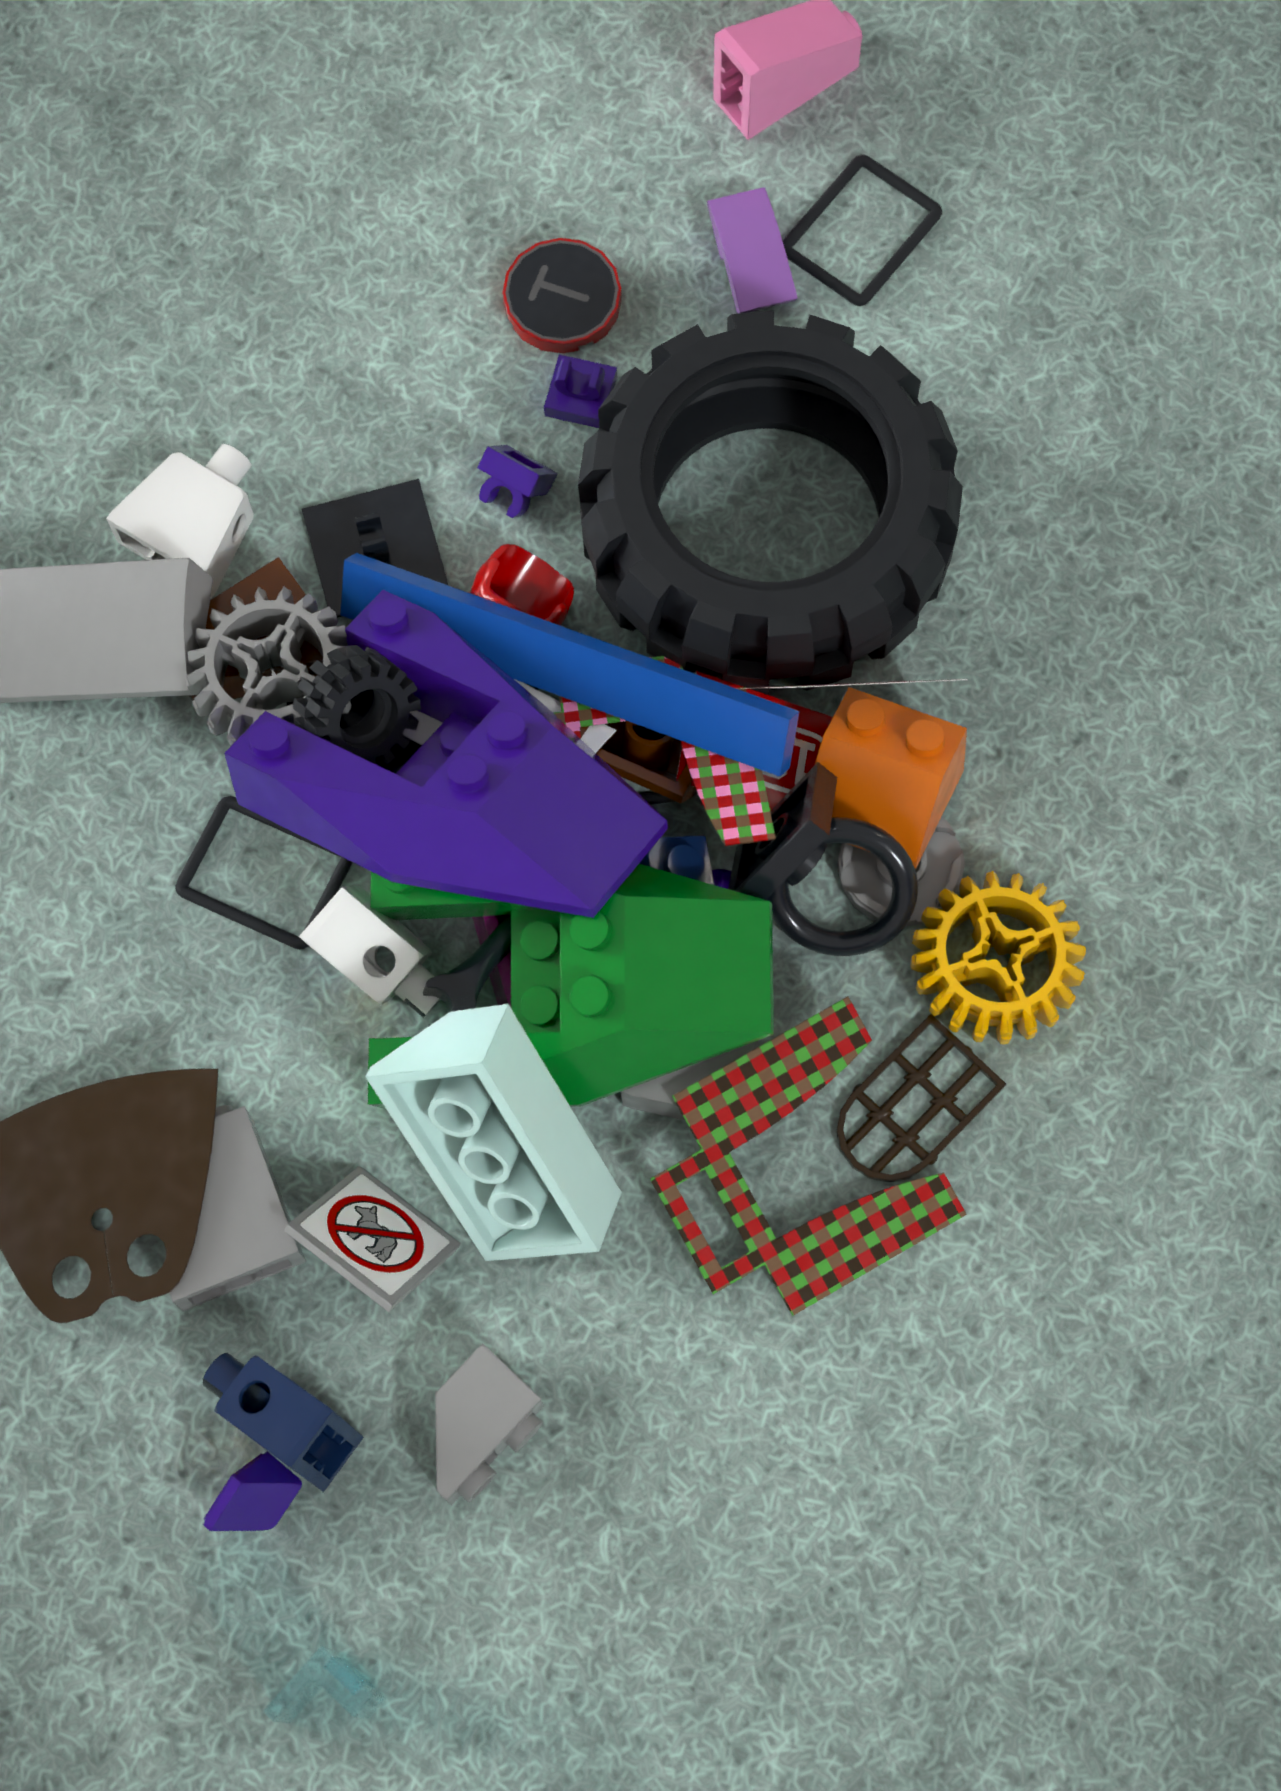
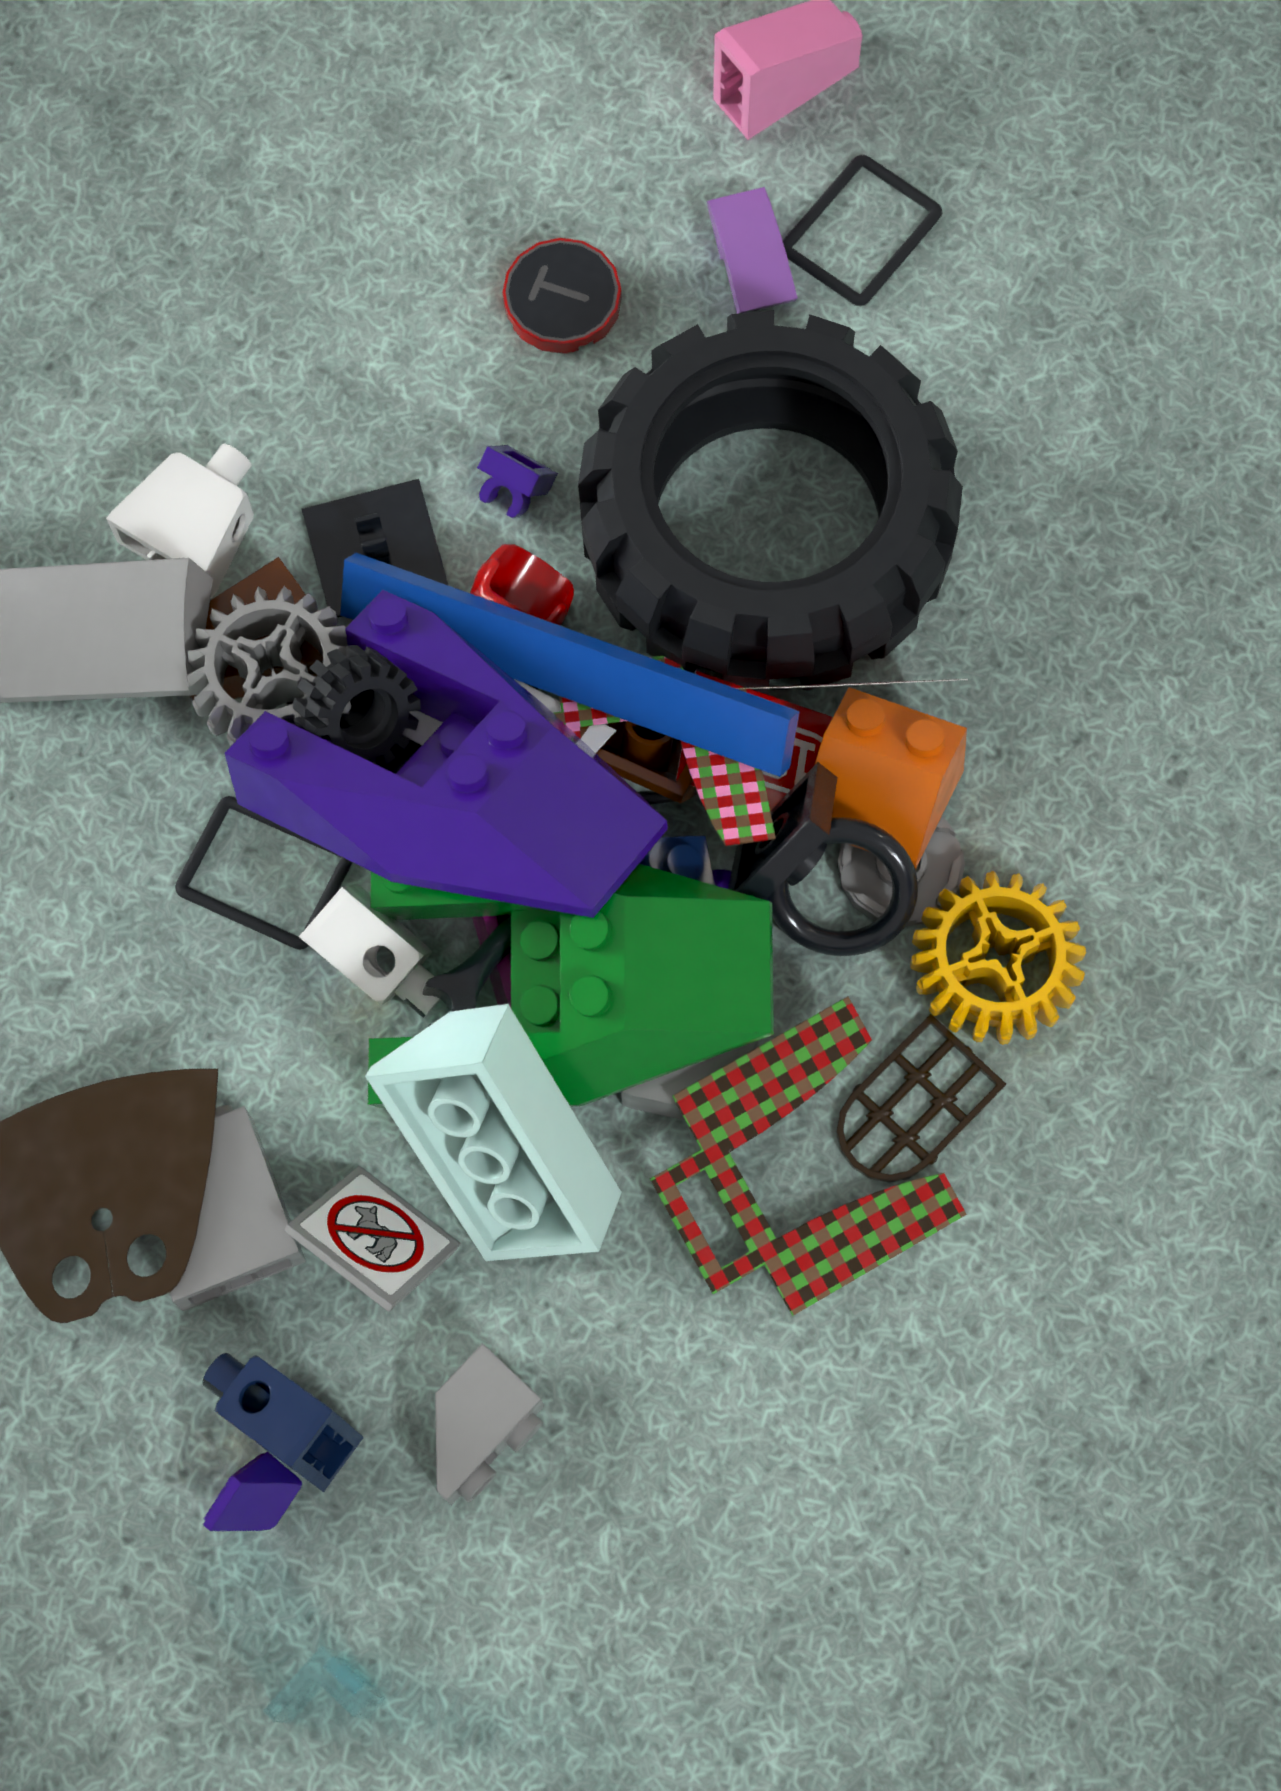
(579, 390): dark purple tile -> none

